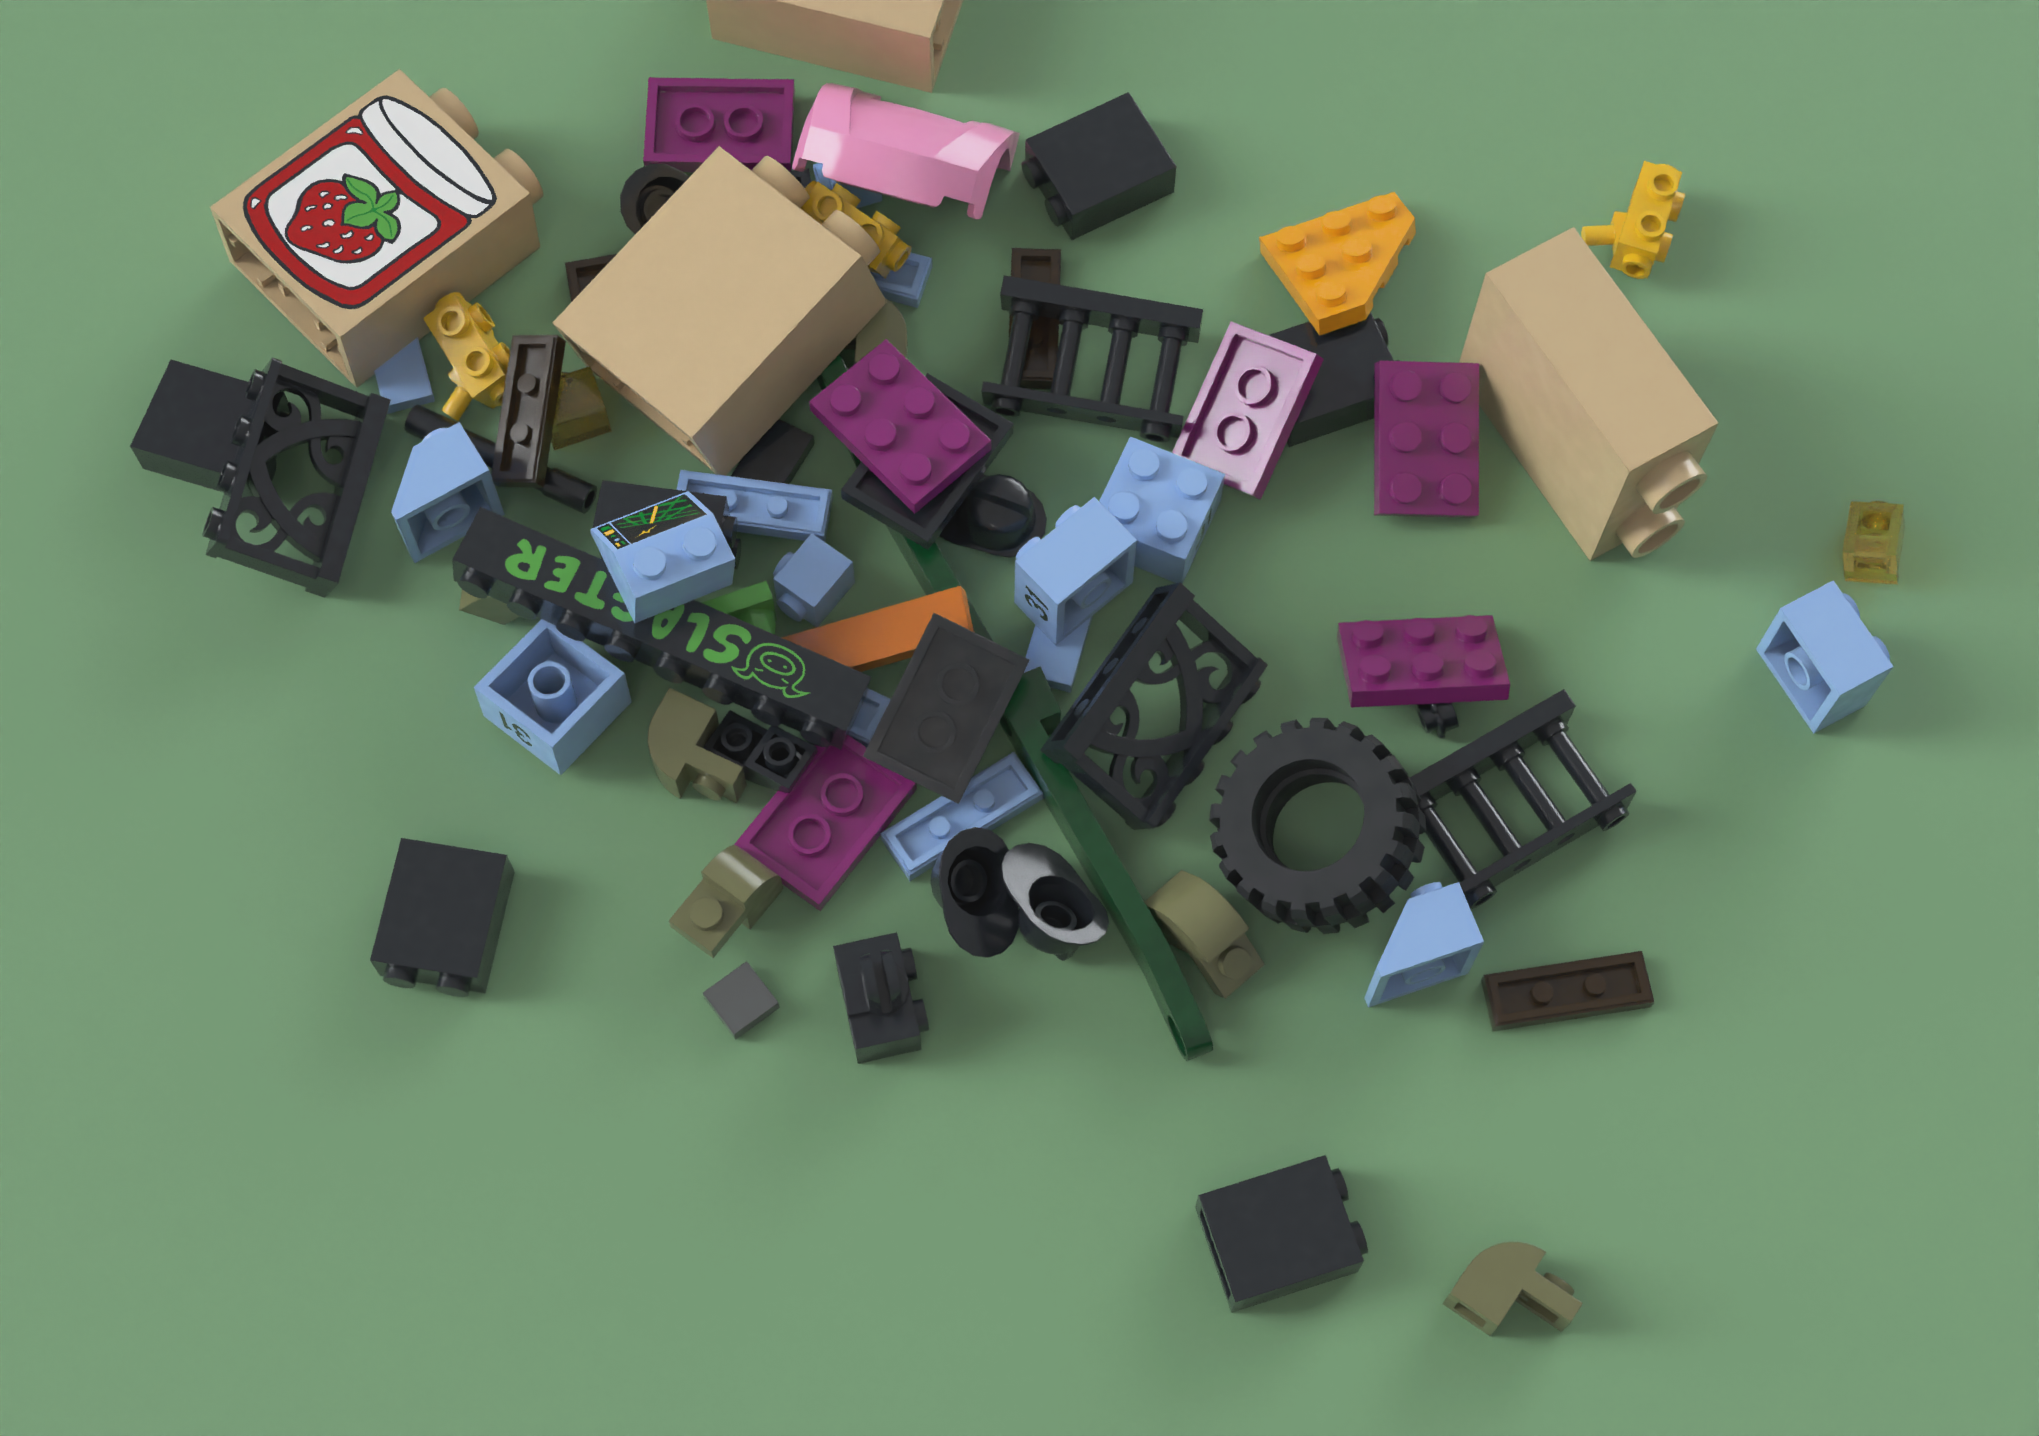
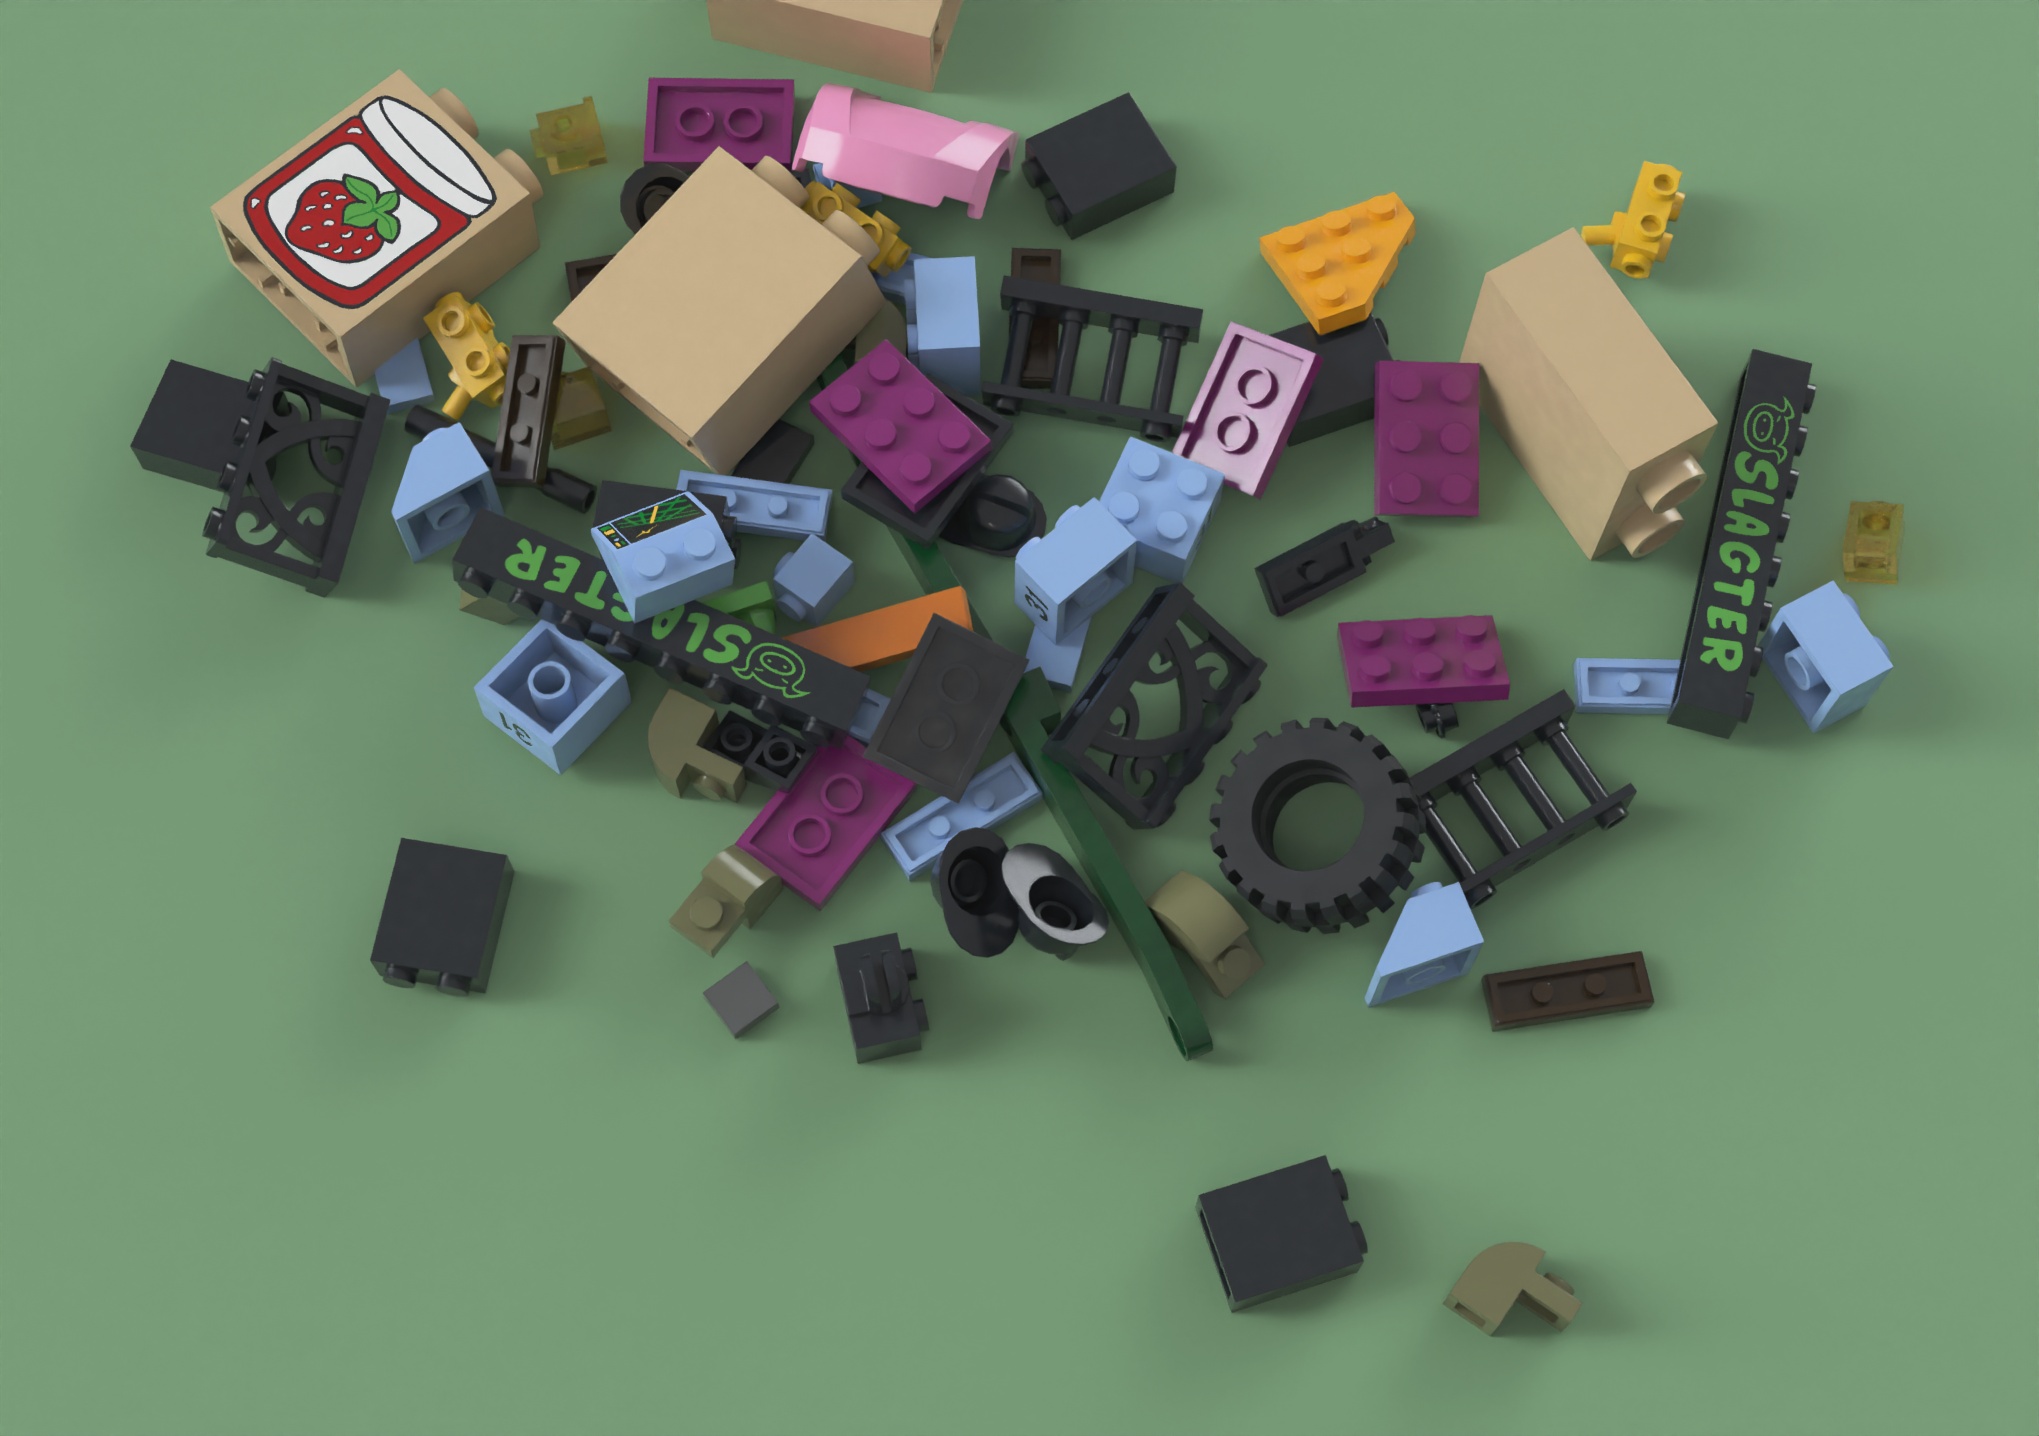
(569, 138): none -> clear yellow brick
(945, 321): none -> light blue brick
(1321, 564): none -> black hinge
(1624, 685): none -> light blue tile
(1741, 545): none -> black brick

